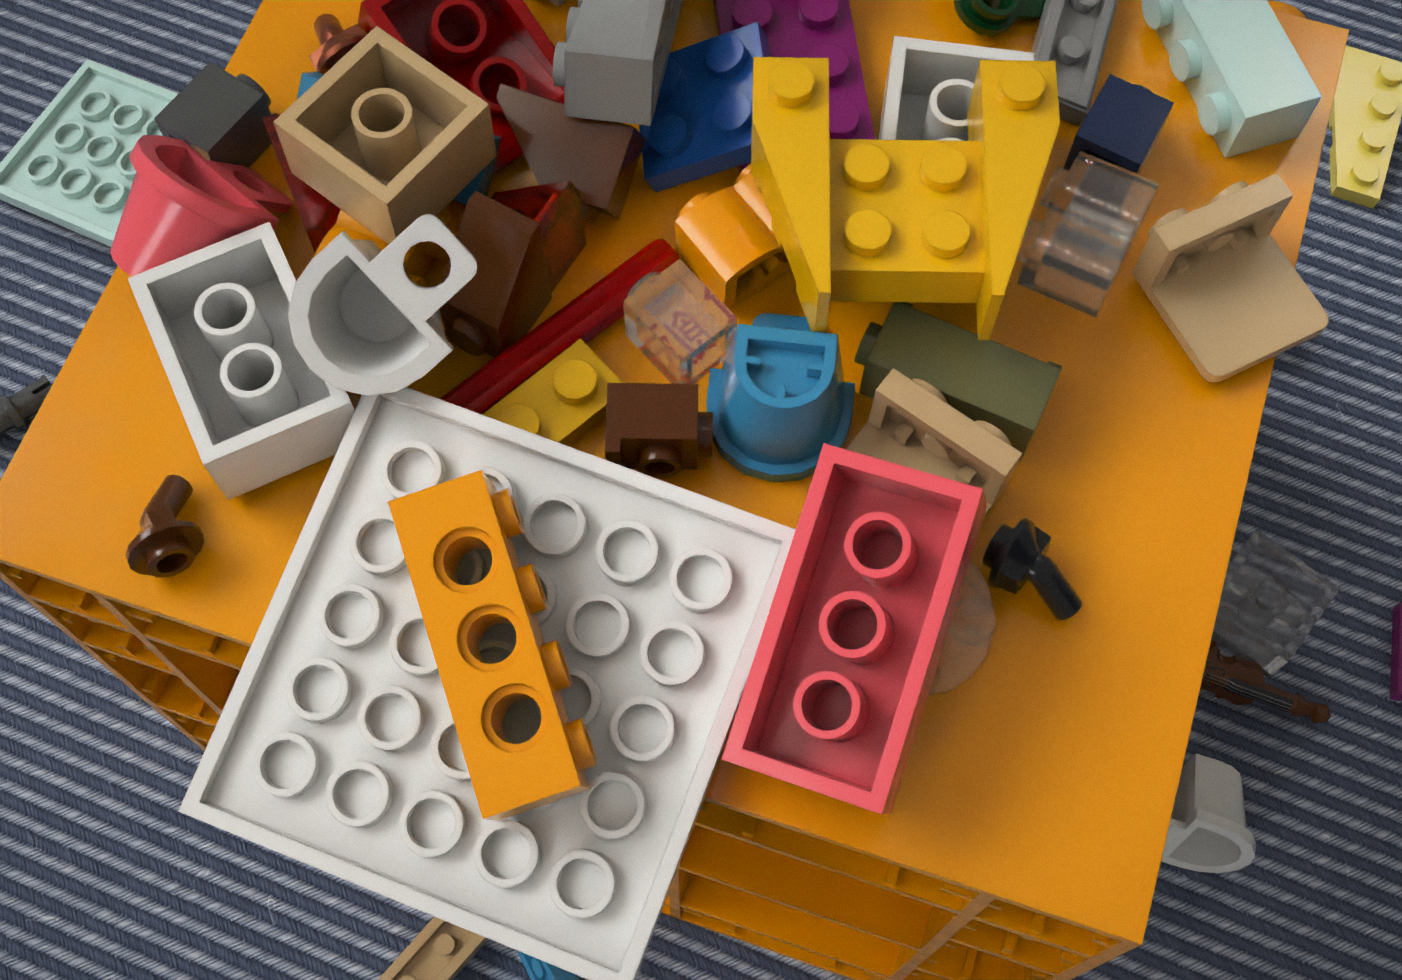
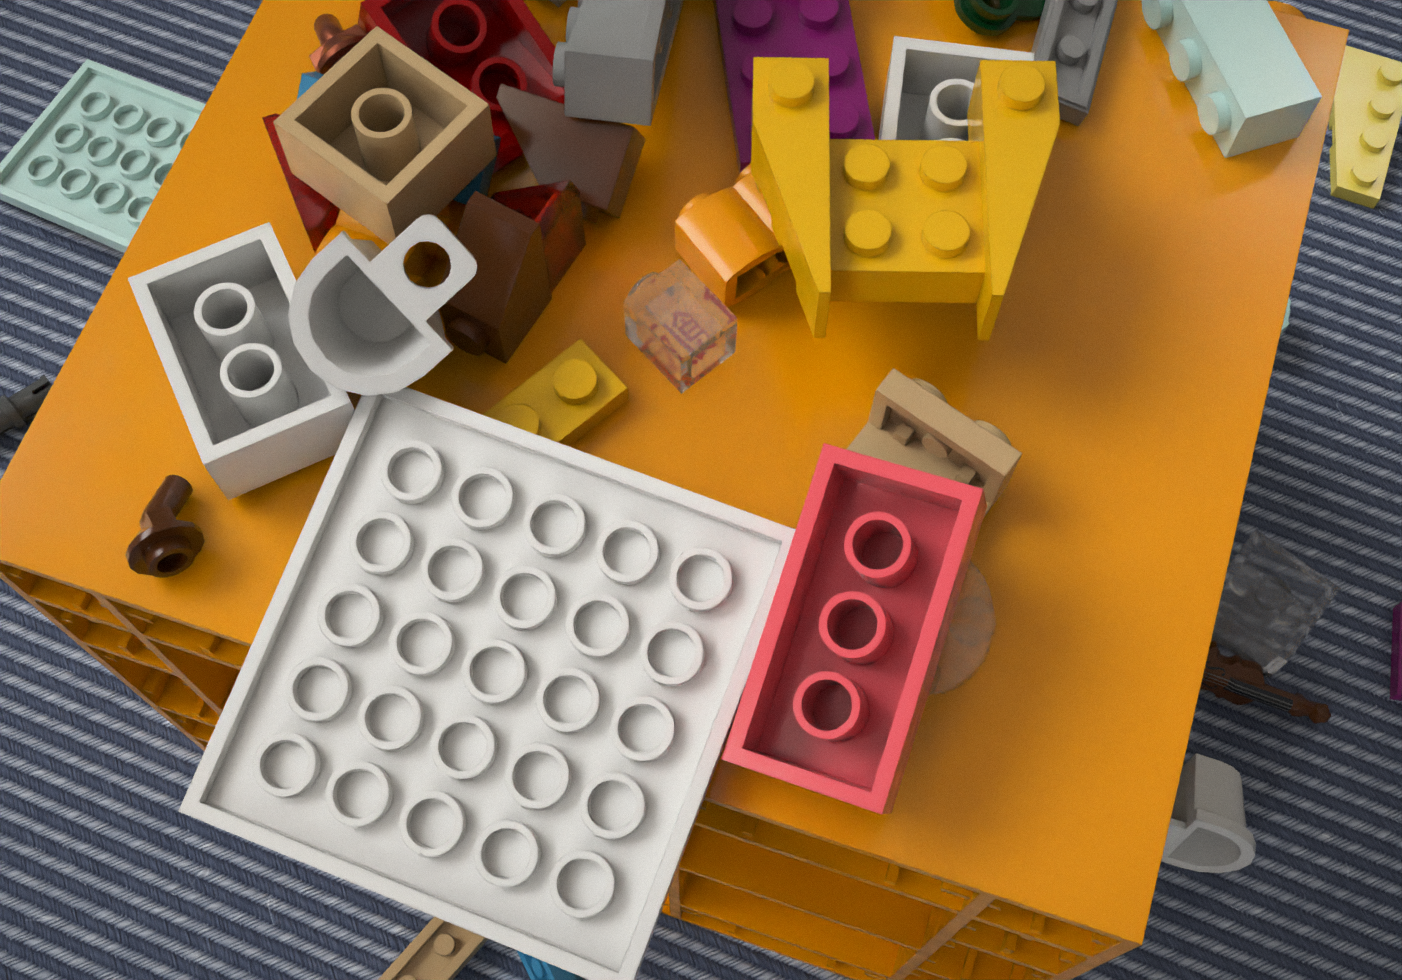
(187, 204): coral container -> none
(219, 116): dark grey brick -> none
(434, 534): light orange brick -> none
(581, 318): red axle -> none
(656, 427): reddish brown brick -> none
(703, 109): blue plate -> none
(779, 398): dark azure container -> none
(972, 374): olive brick -> none
(1020, 556): black plate -> none
(1085, 233): clear brick -> none
(1121, 125): dark blue brick -> none
(1228, 282): tan bracket -> none

